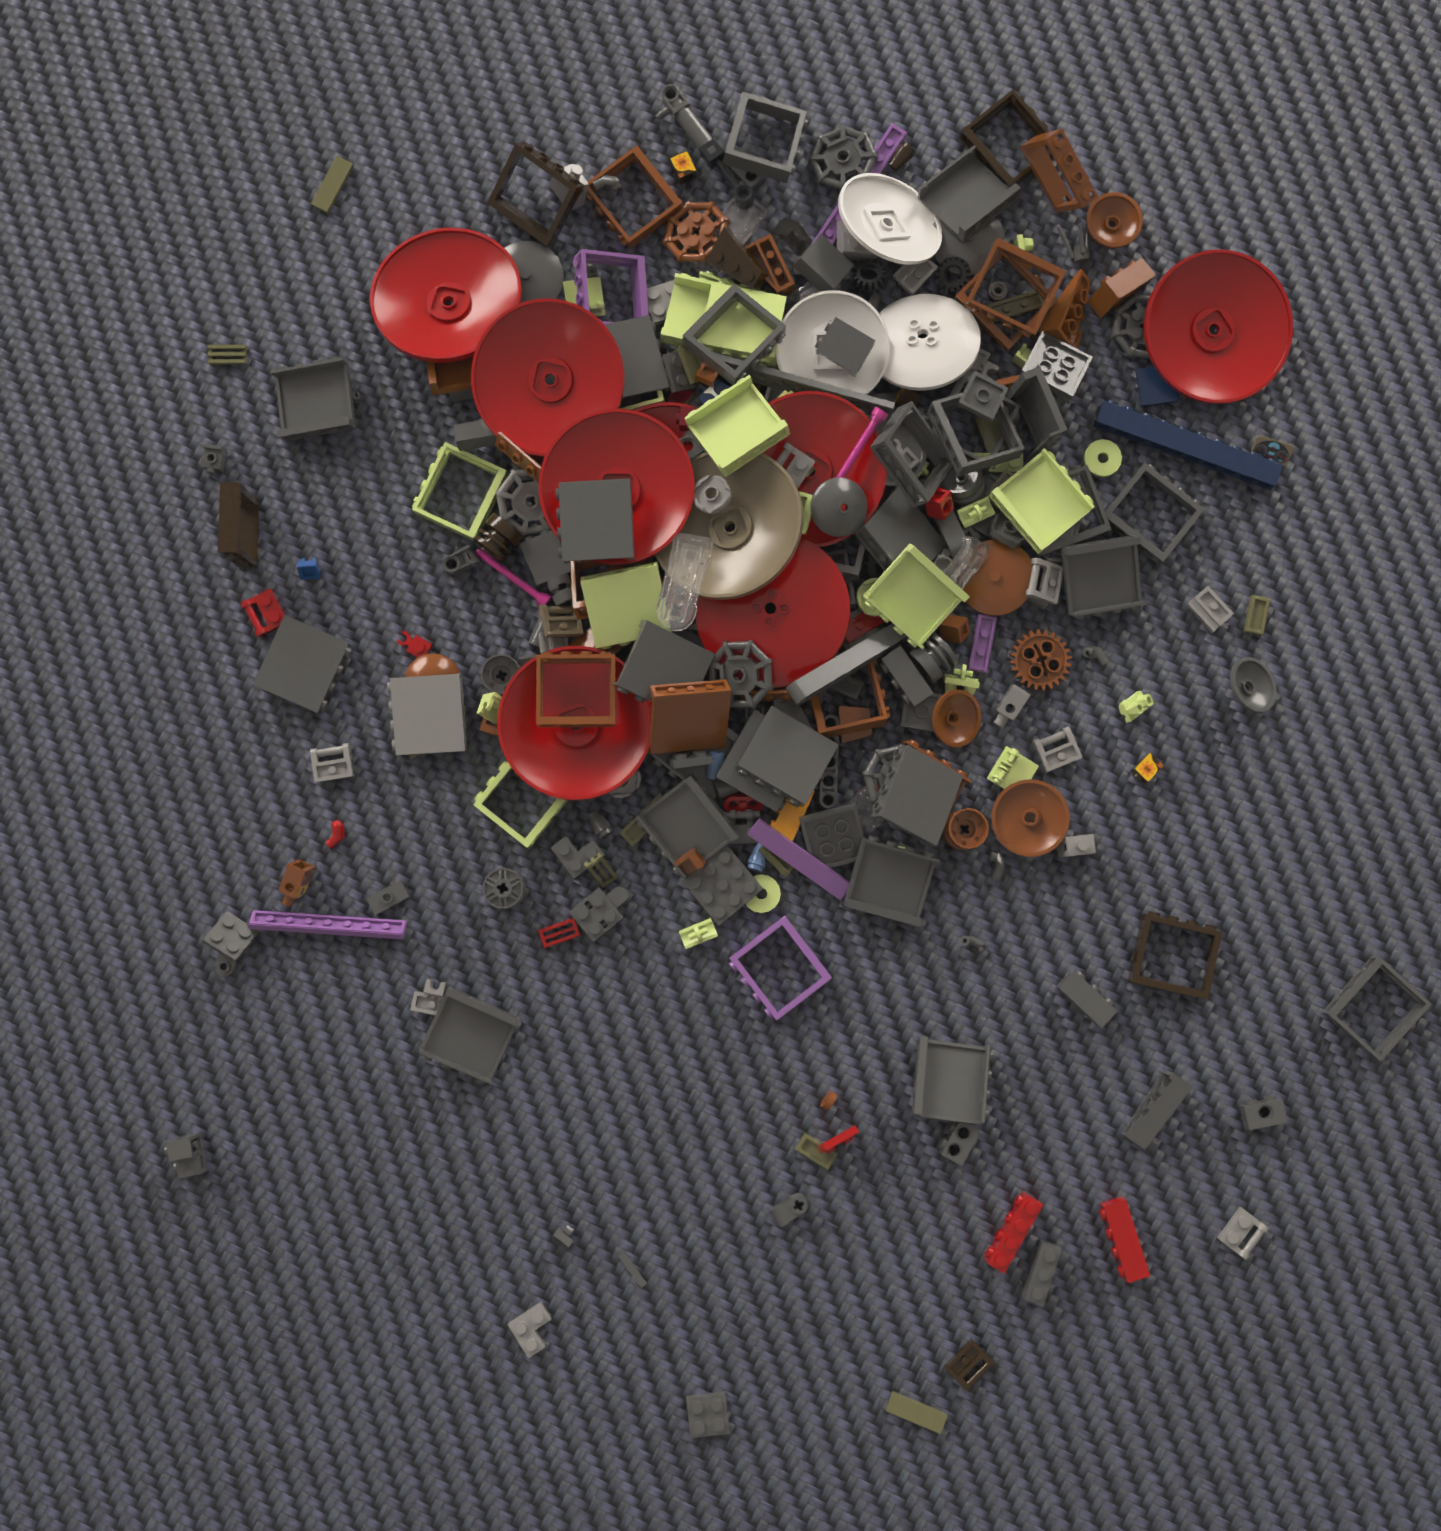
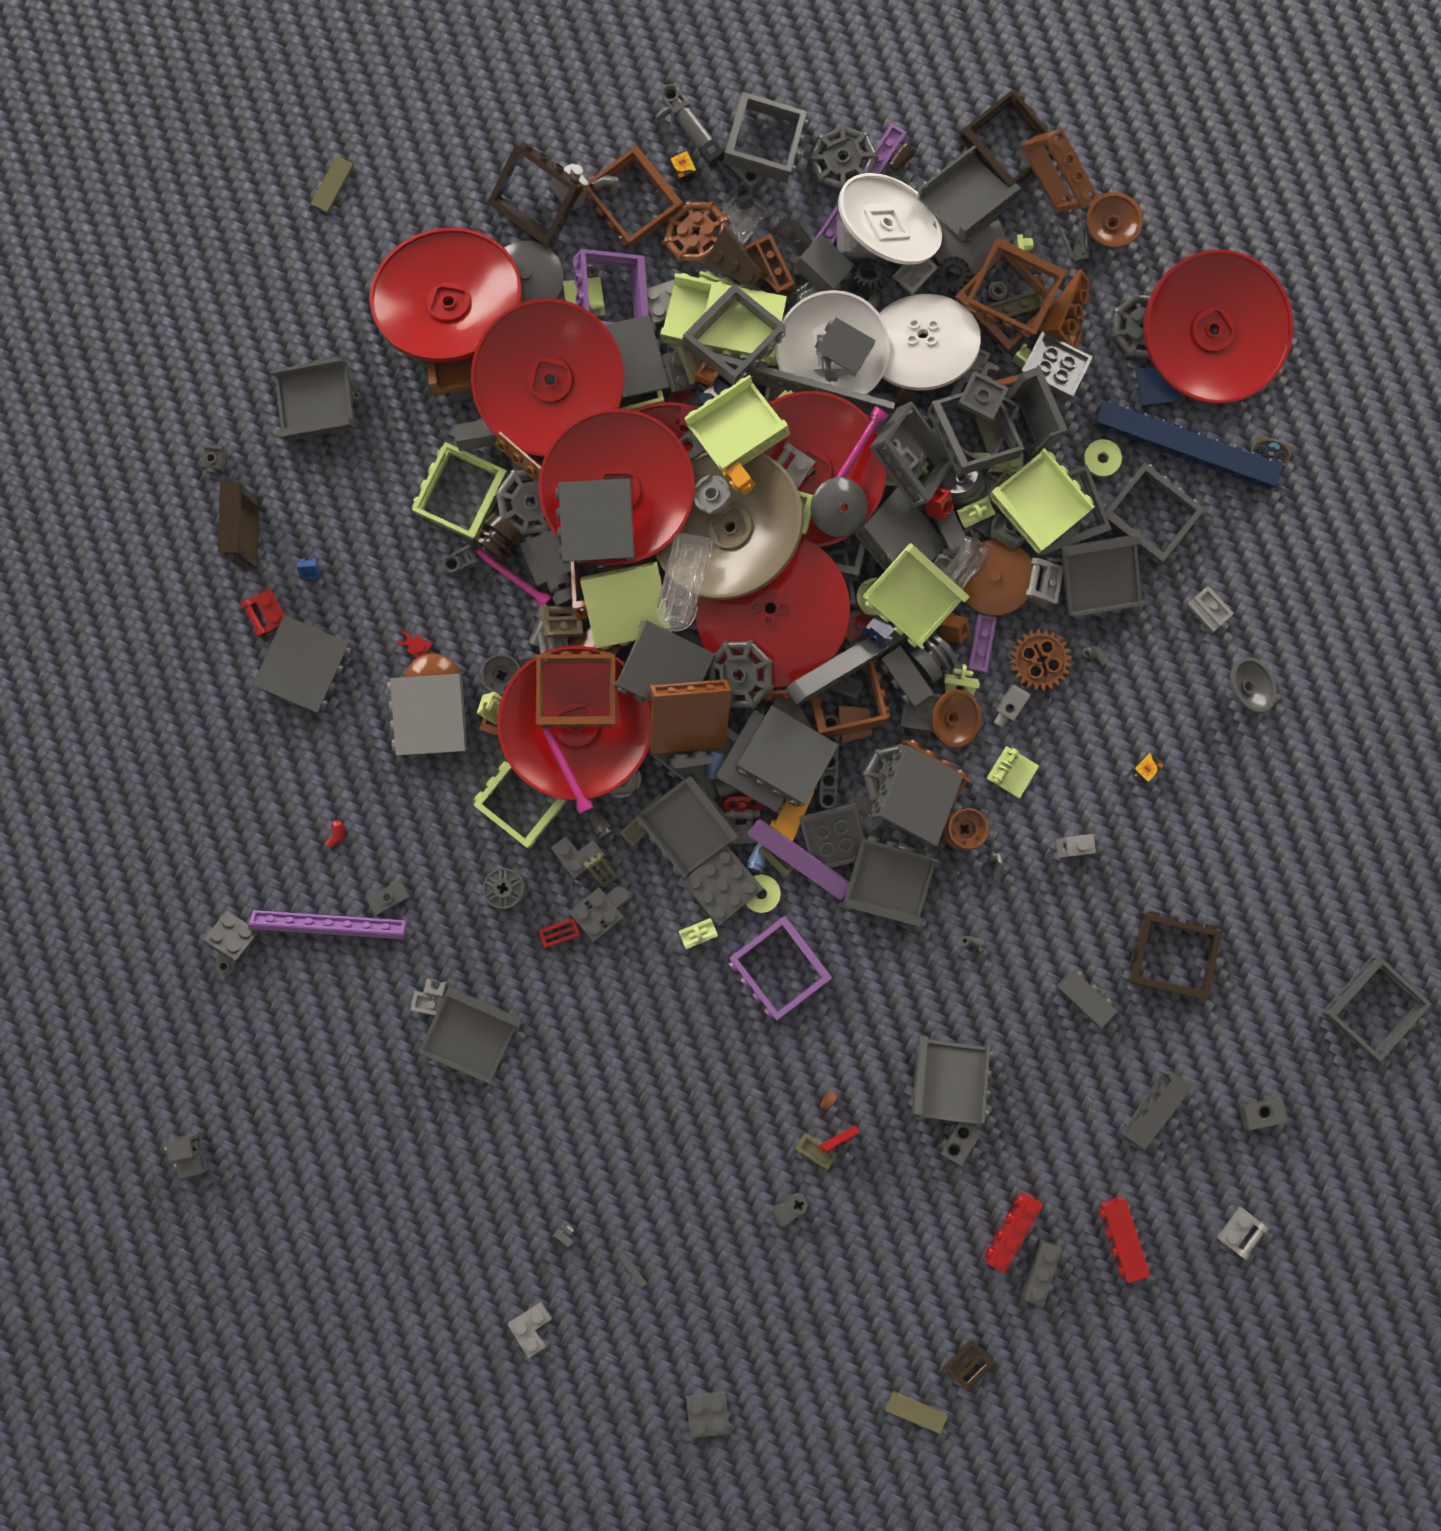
(243, 354): olive tile -> none
(295, 881): dark orange torso -> none
(332, 769): light grey plate -> none
(583, 804): none -> dark pink piece
(691, 861): dark orange panel -> none
(739, 478): none -> light orange brick
(826, 368): none -> dark grey arm
(878, 632): none -> dark blue brick
(1030, 818): dark orange dish -> none
(1061, 755): light grey plate -> none
(1120, 286): wedge -> none
(1135, 705): yellowish green hips -> none
(1256, 615): olive tile -> none

